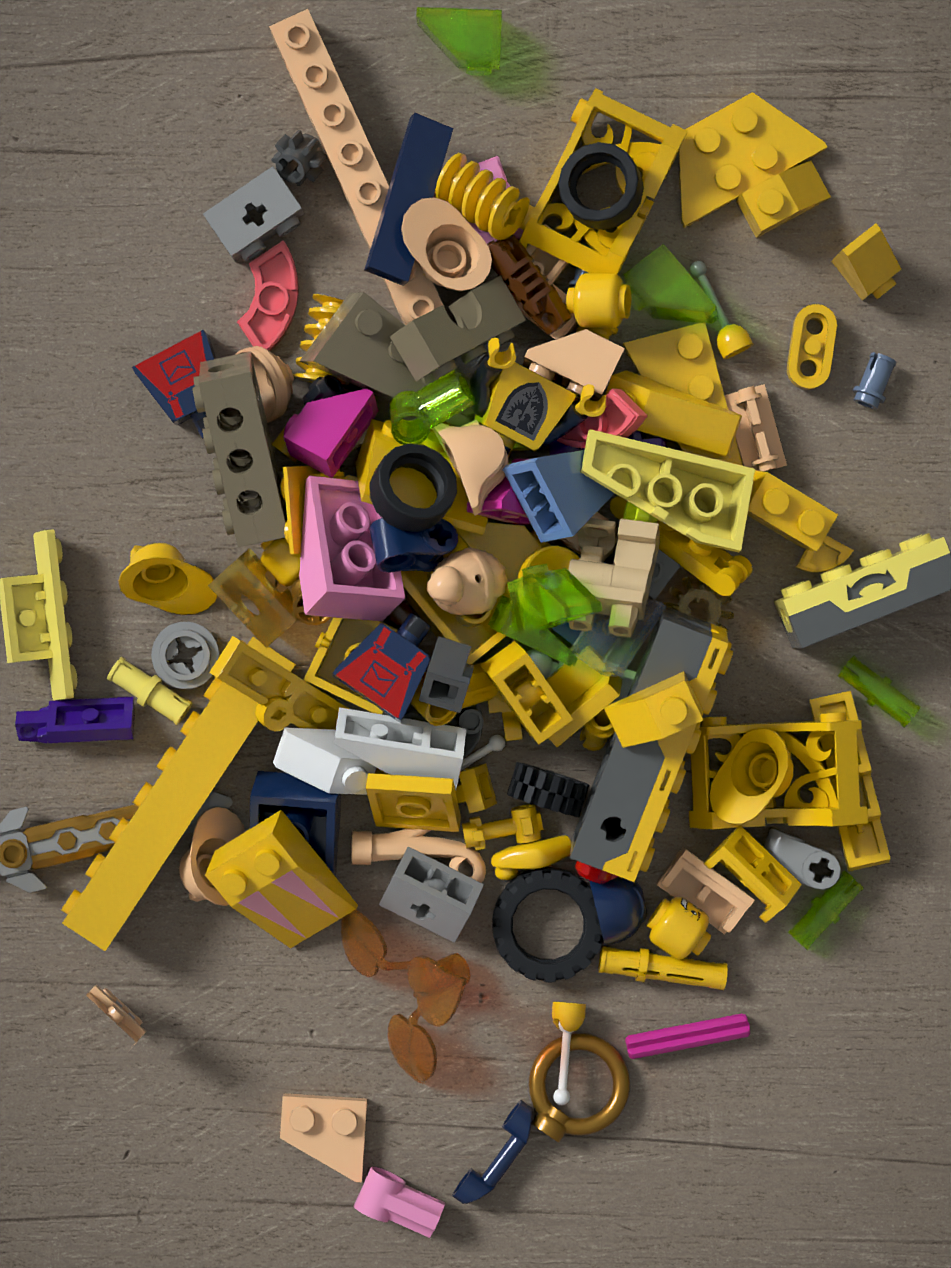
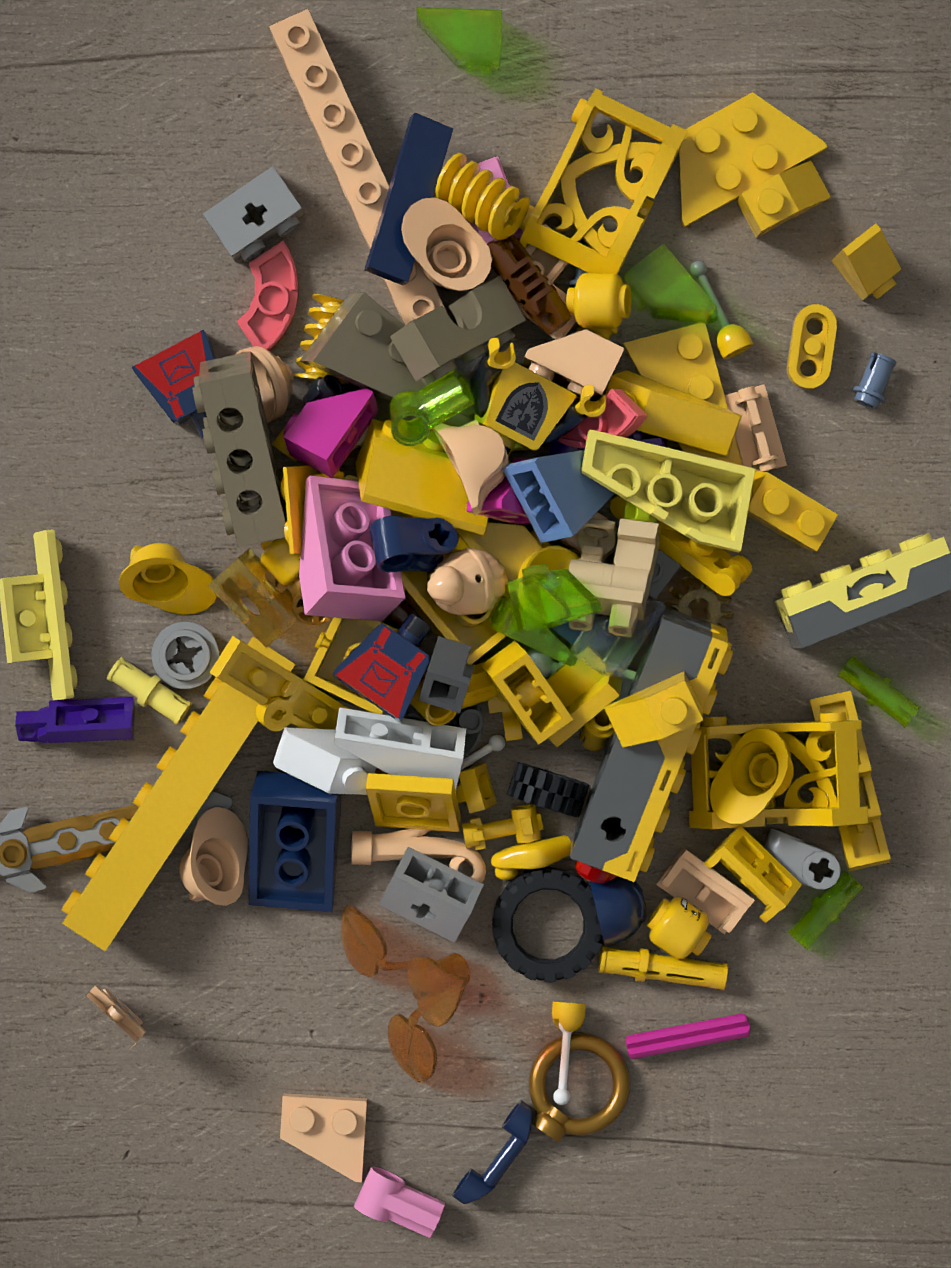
(279, 881): yellow slope -> none
(299, 158): dark grey gear -> none
(429, 463): black tyre -> none
(582, 160): black tyre -> none
(828, 556): yellow tile -> none

